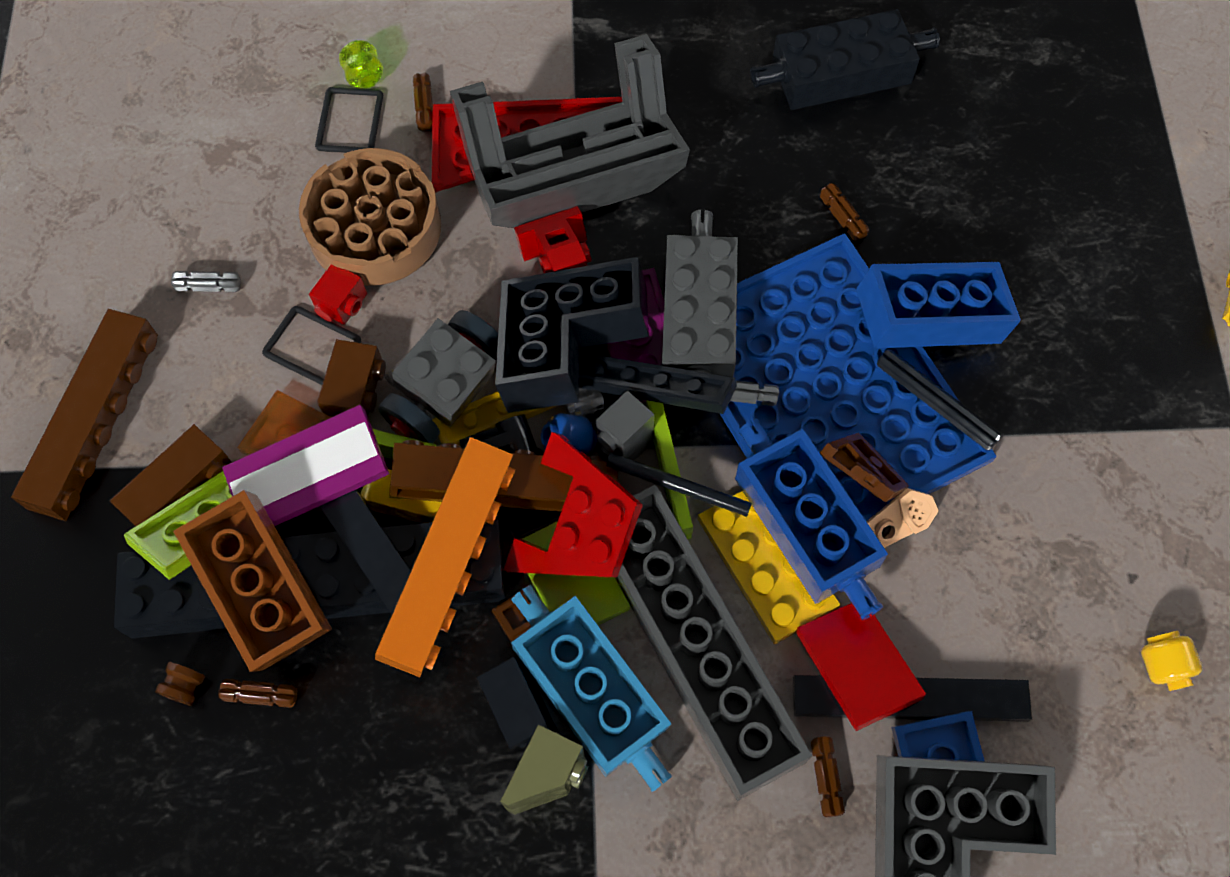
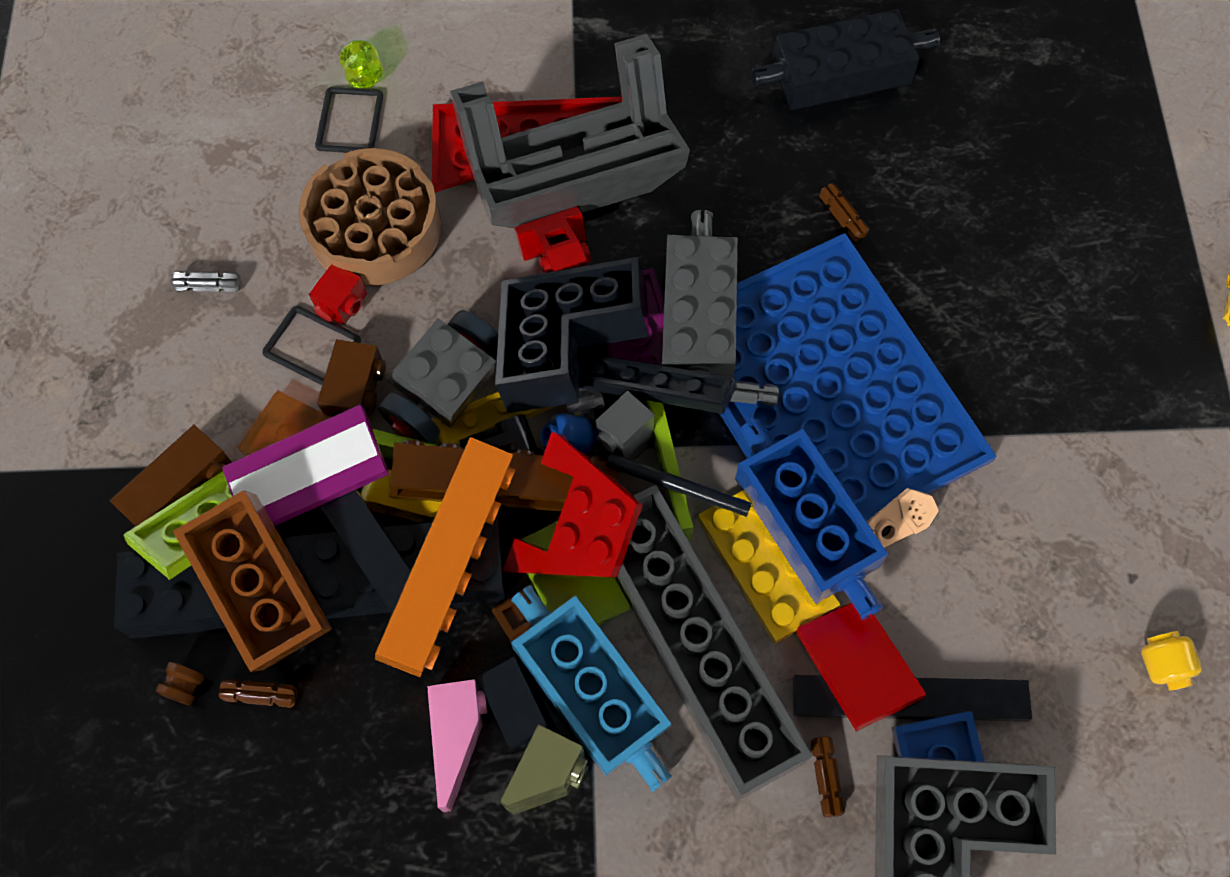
(86, 415): reddish brown brick -> none
(423, 101): reddish brown axle -> none
(455, 728): none -> bright pink slope
(865, 466): reddish brown wing -> none
(937, 304): blue brick -> none
(939, 399): black axle -> none

